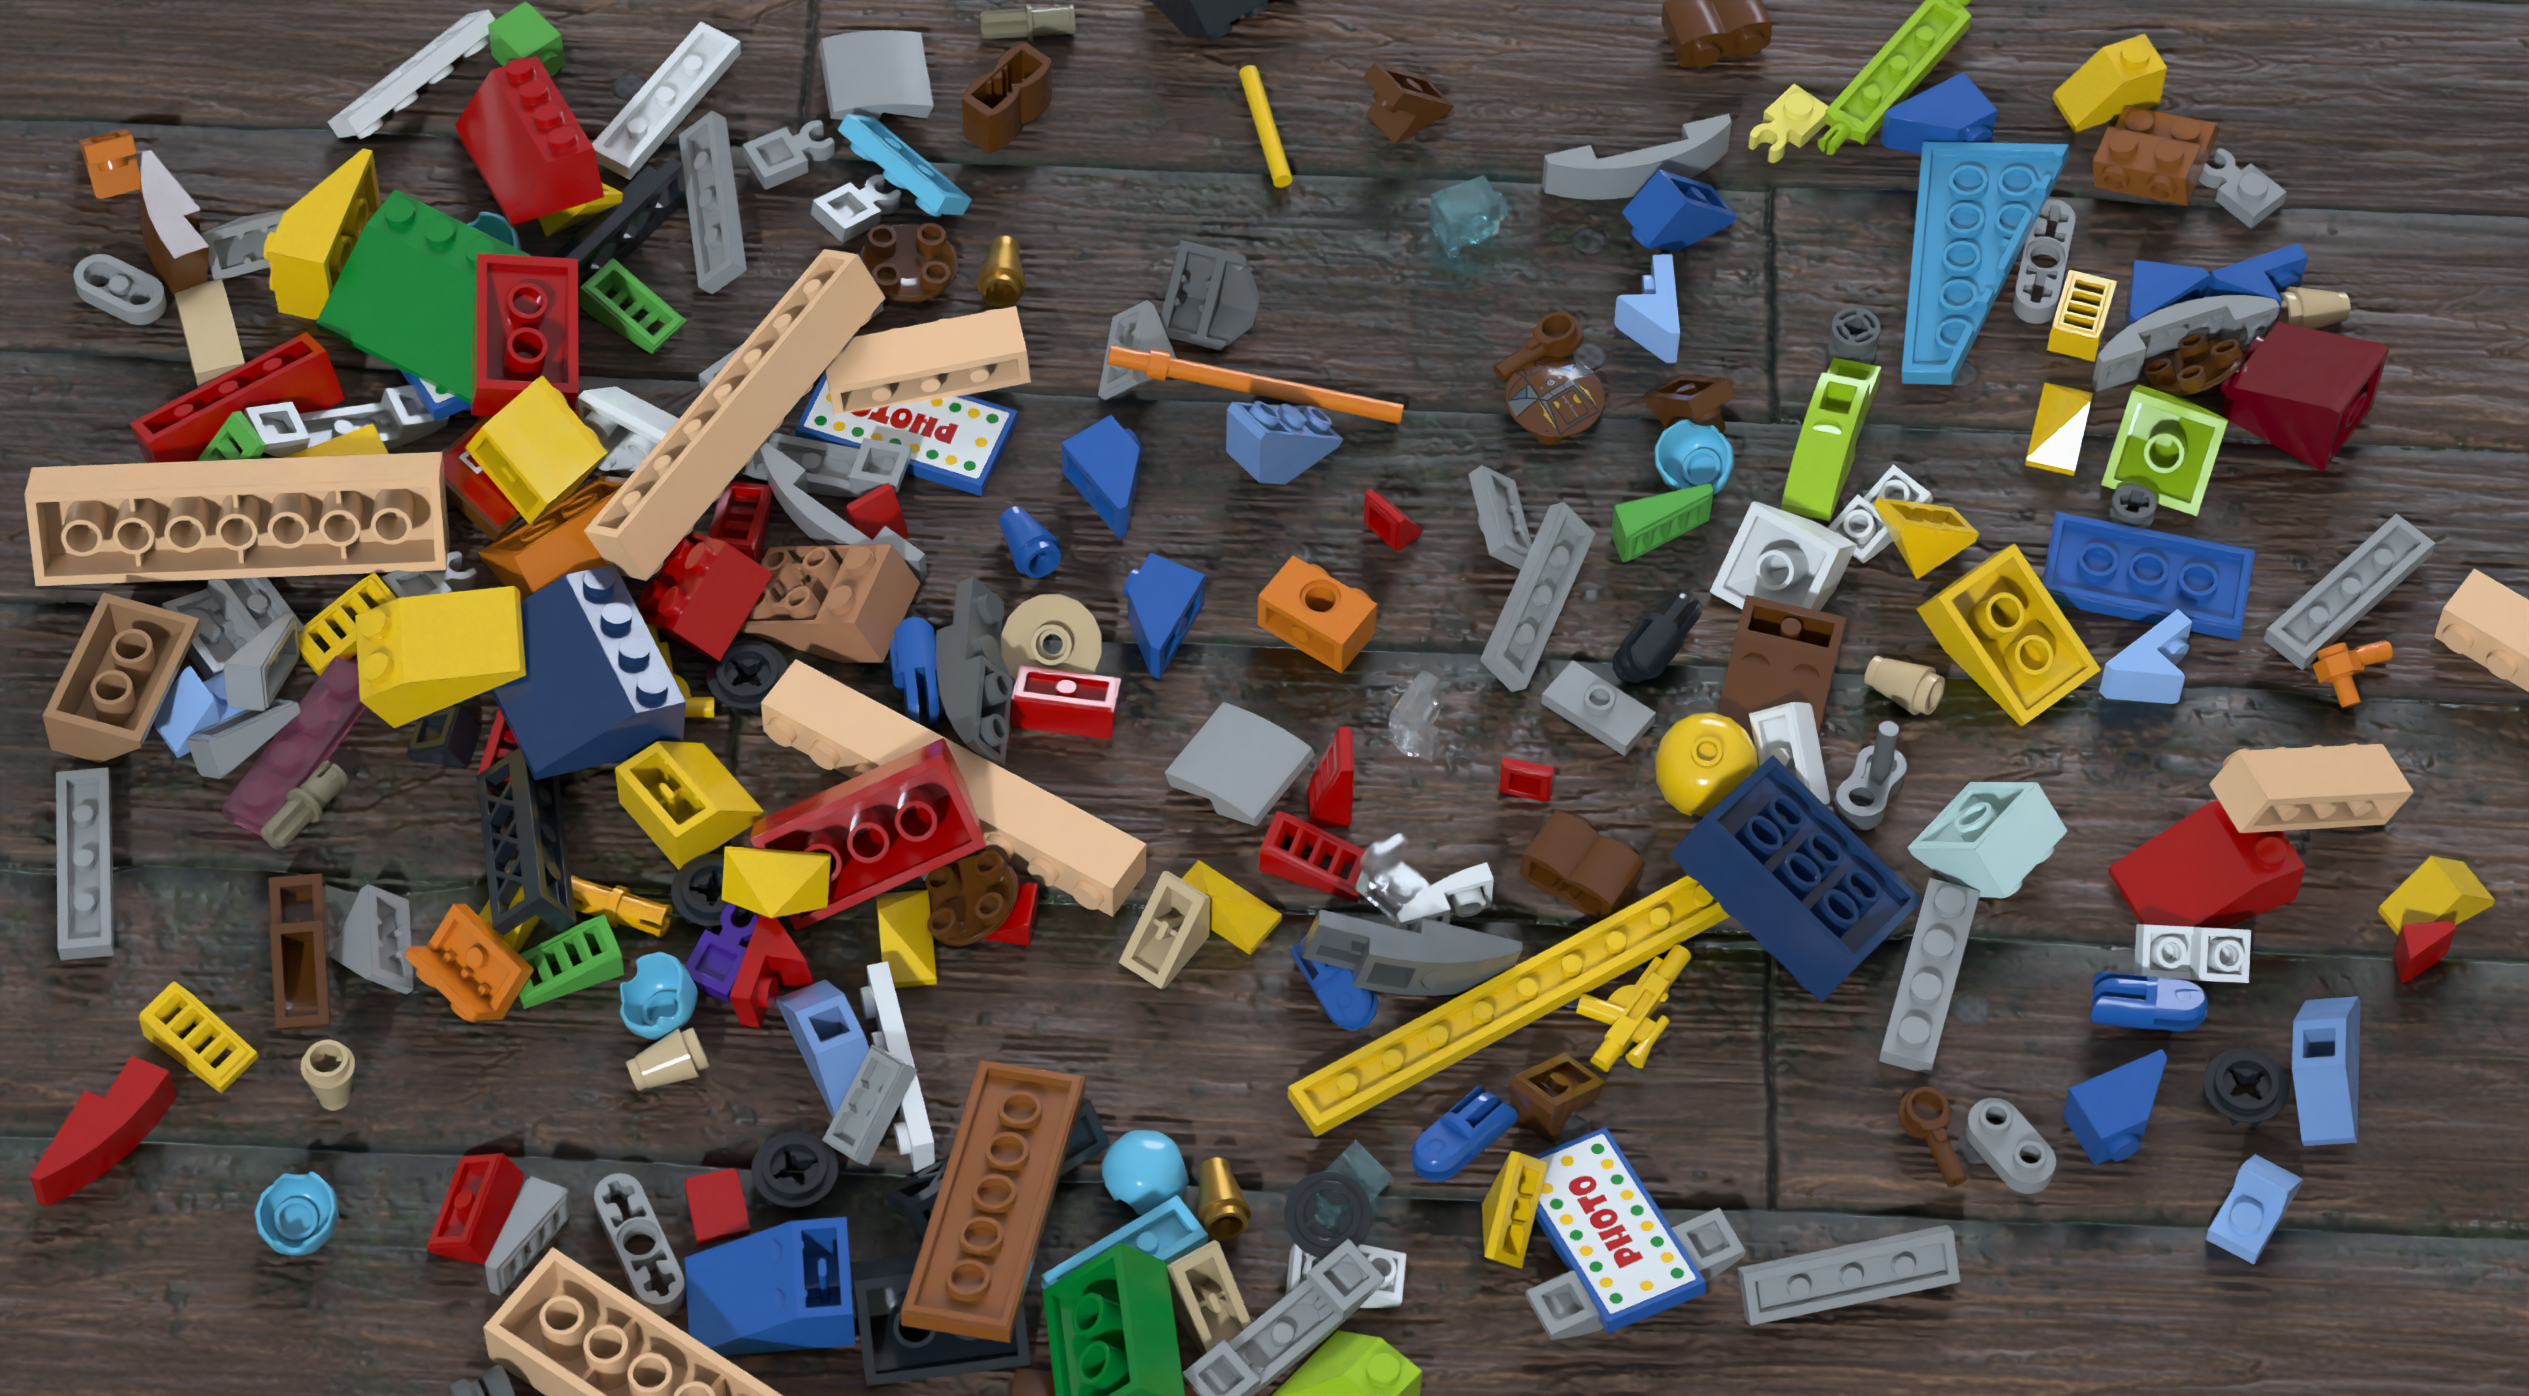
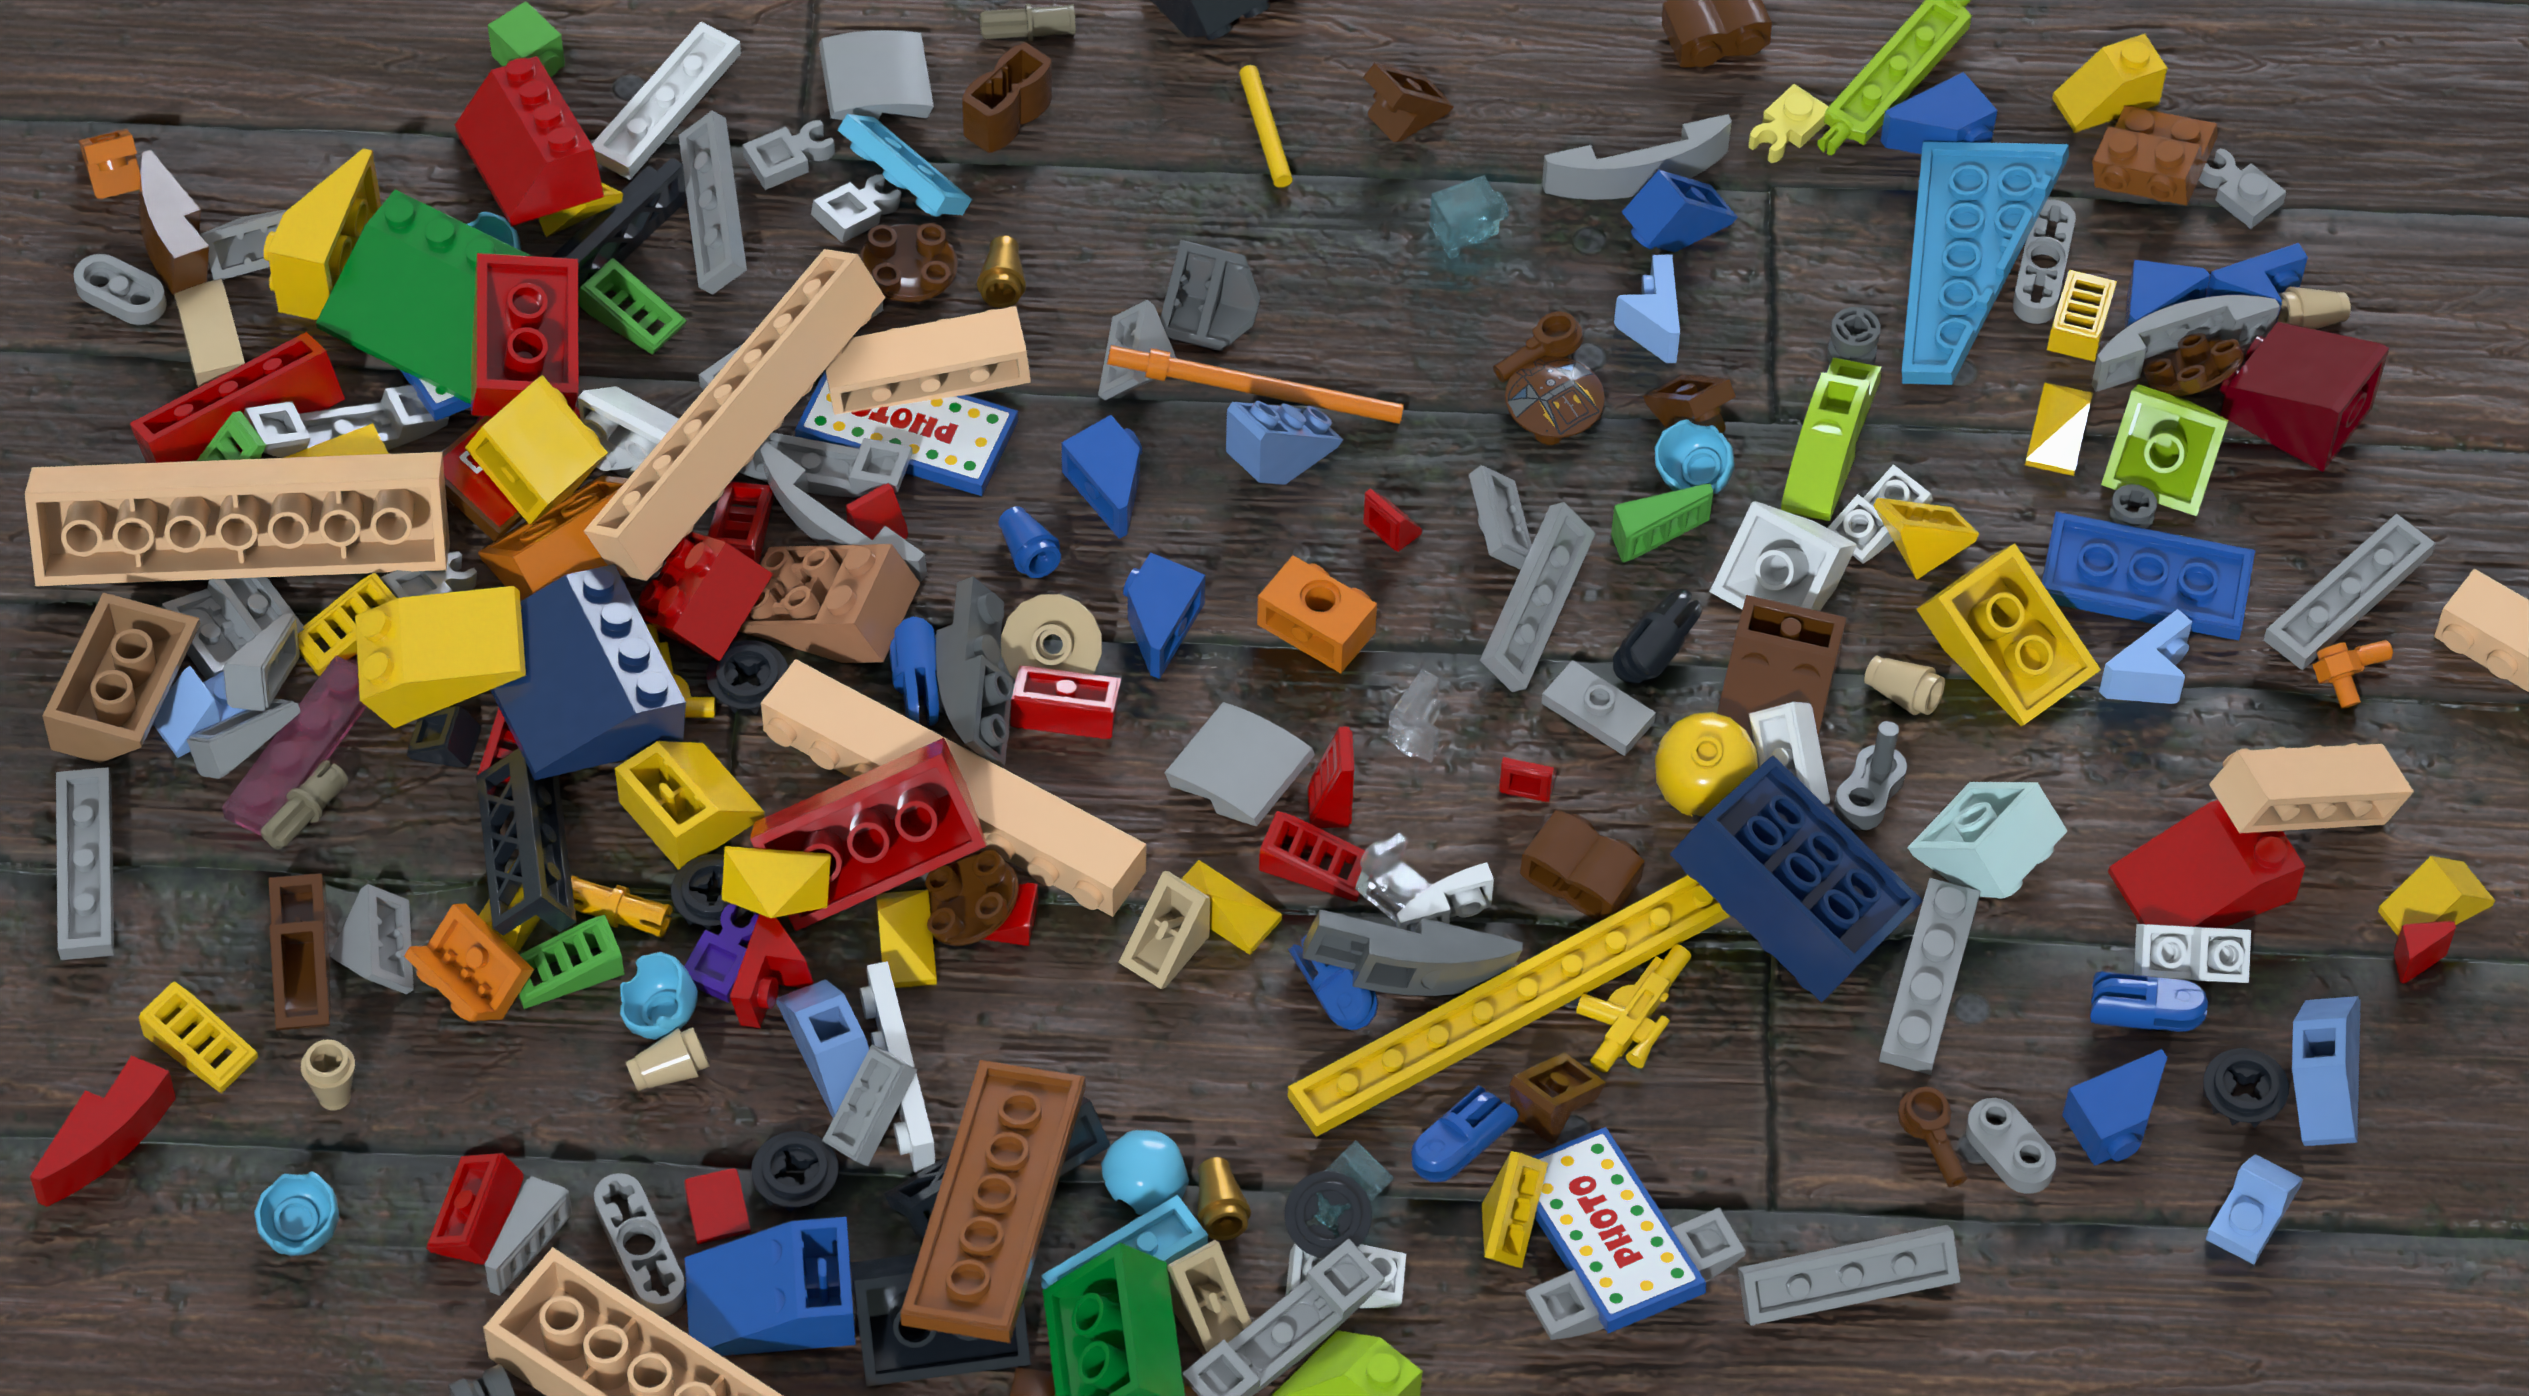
(400, 86): white plate -> none

